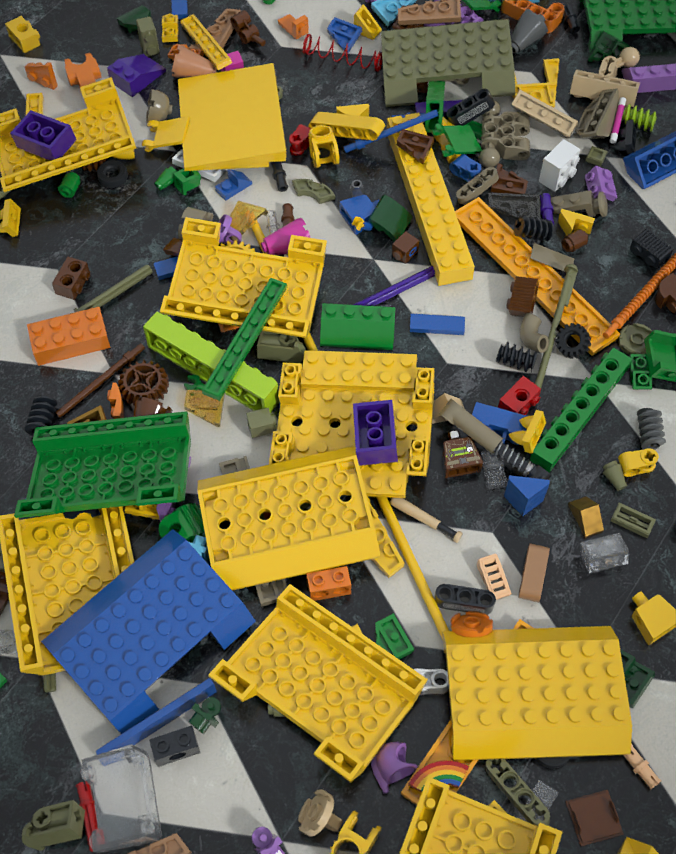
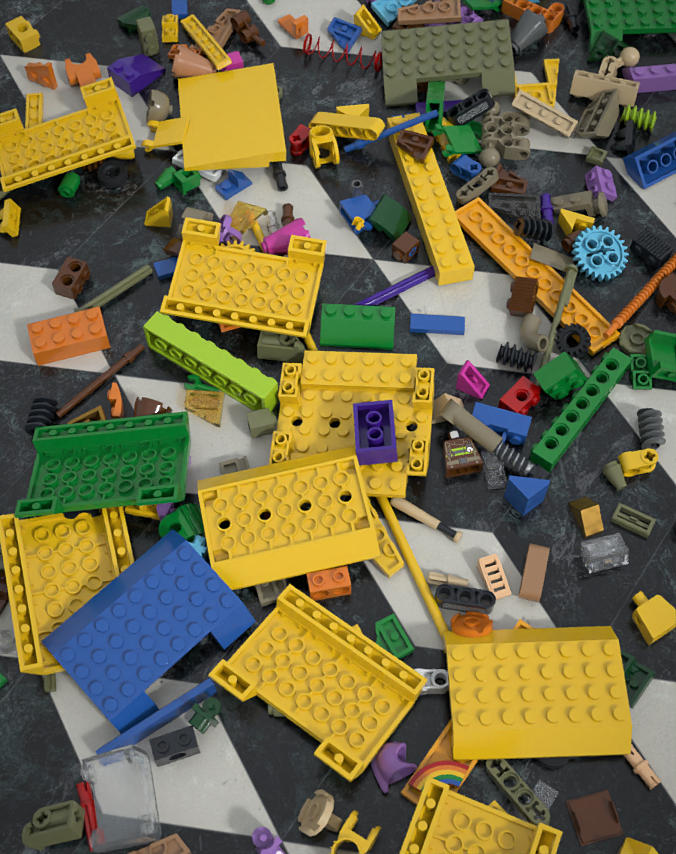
(43, 136): dark purple brick -> none
(148, 375): reddish brown gear -> none
(160, 214): none -> yellow slope
(244, 339): green tile -> none
(318, 191): olive tile -> none
(438, 579): none -> tan axle
(471, 381): none -> dark pink slope
(534, 426): yellow tile -> none
(559, 165): white brick -> none
(560, 376): none -> green brick
(595, 238): none -> medium azure gear
(617, 121): dark pink bar -> none

